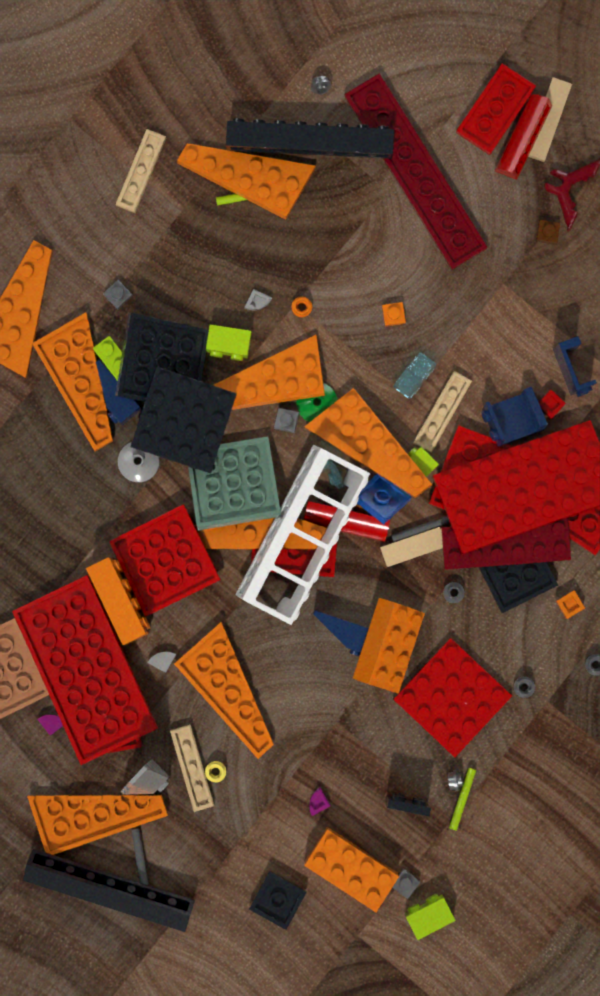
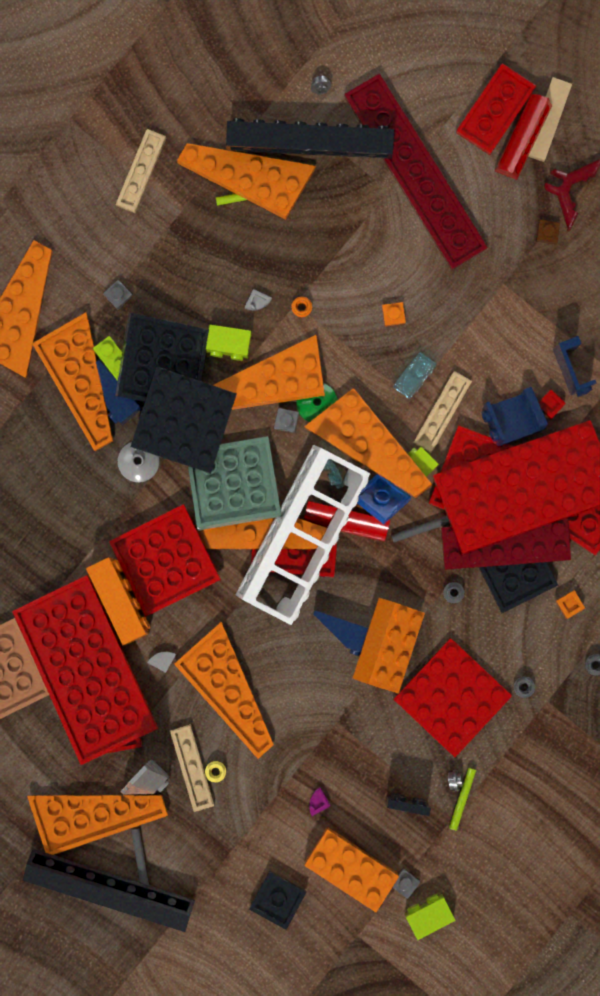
(50, 723): magenta tile -> none
(412, 547): tan tile -> none

